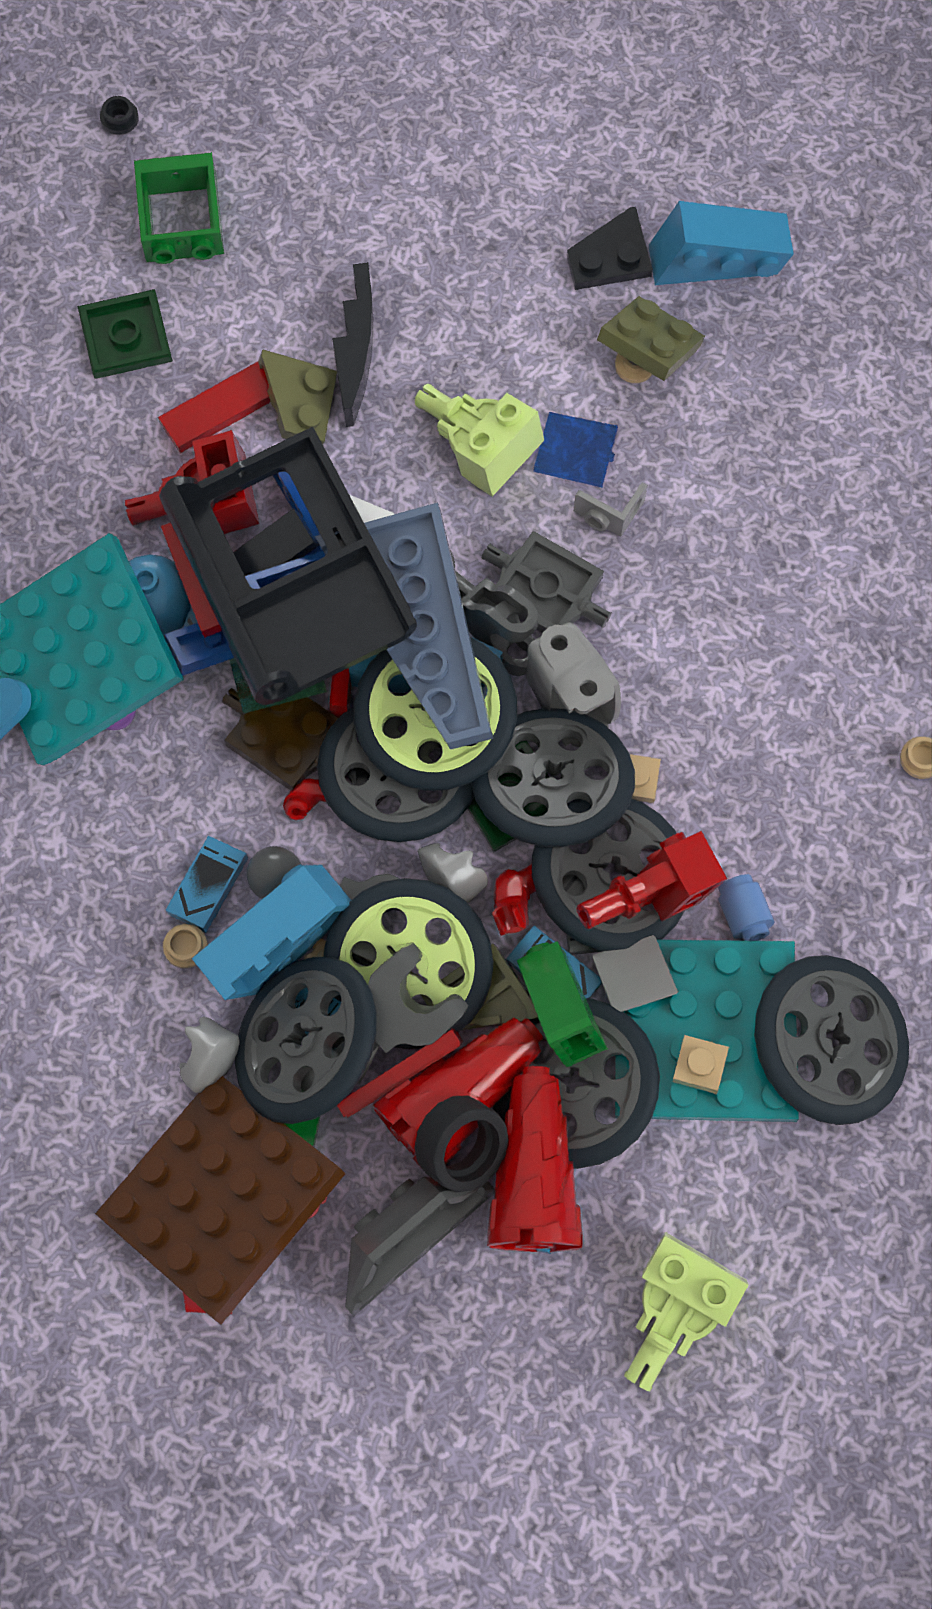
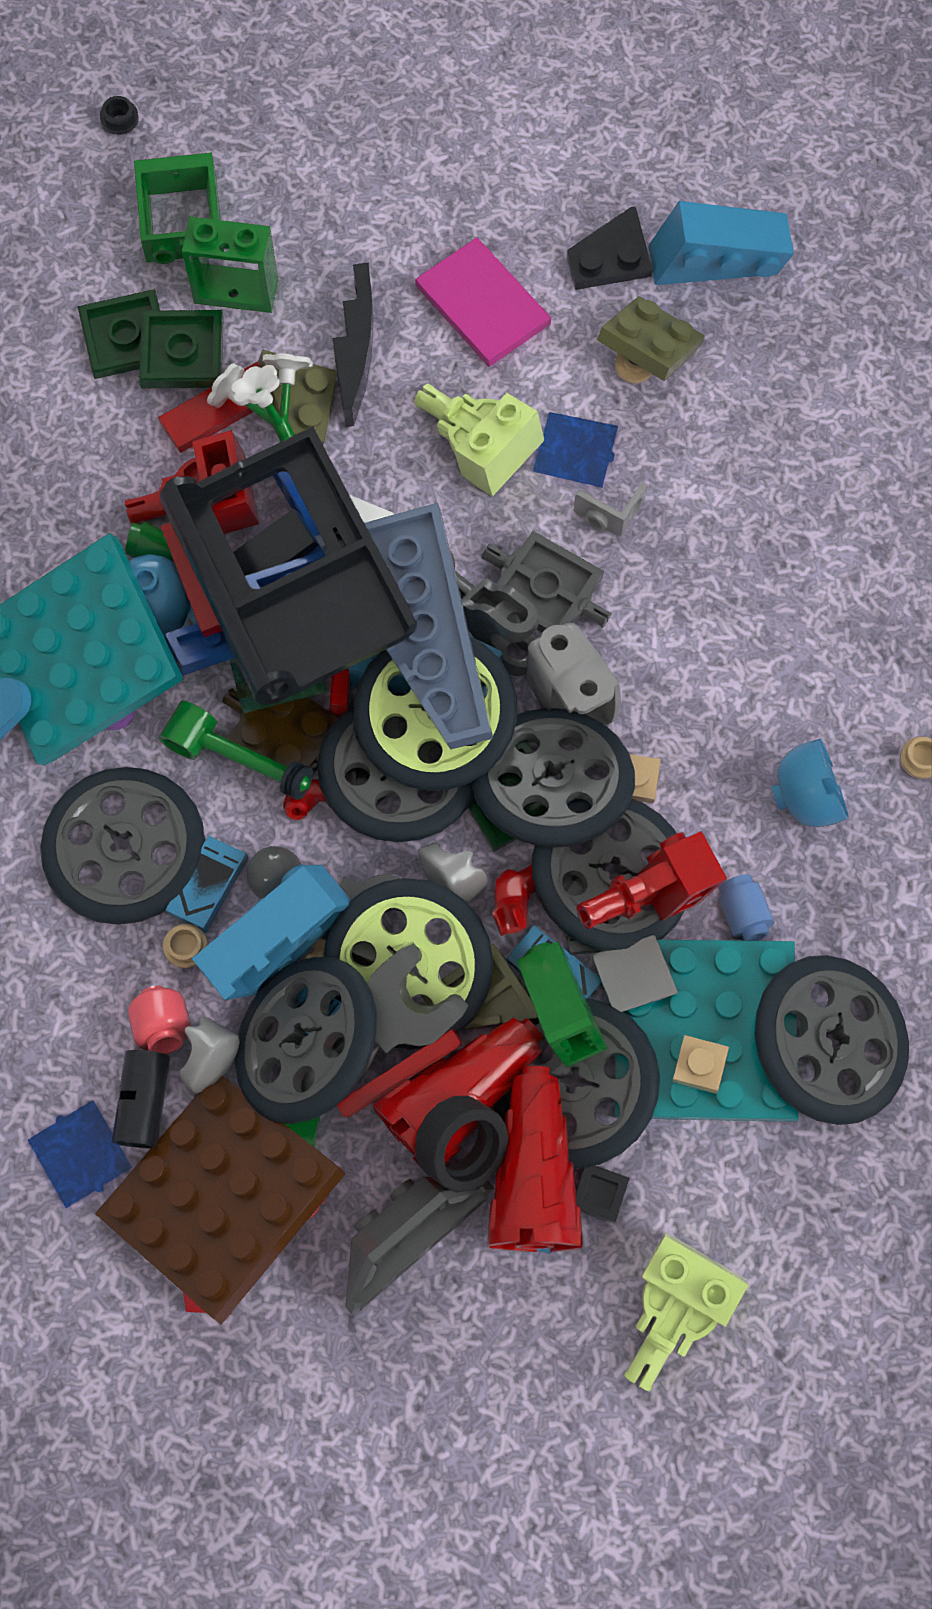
(79, 1154): none -> clear blue piece
(83, 805): none -> wedge
(141, 1099): none -> black pin
(146, 540): none -> green cone
(159, 1019): none -> coral head
(181, 348): none -> dark green tile
(192, 730): none -> green piece
(215, 283): none -> green window
(255, 388): none -> white plant
(483, 301): none -> dark pink tile
(601, 1193): none -> black plate
(810, 786): none -> dark azure cylinder

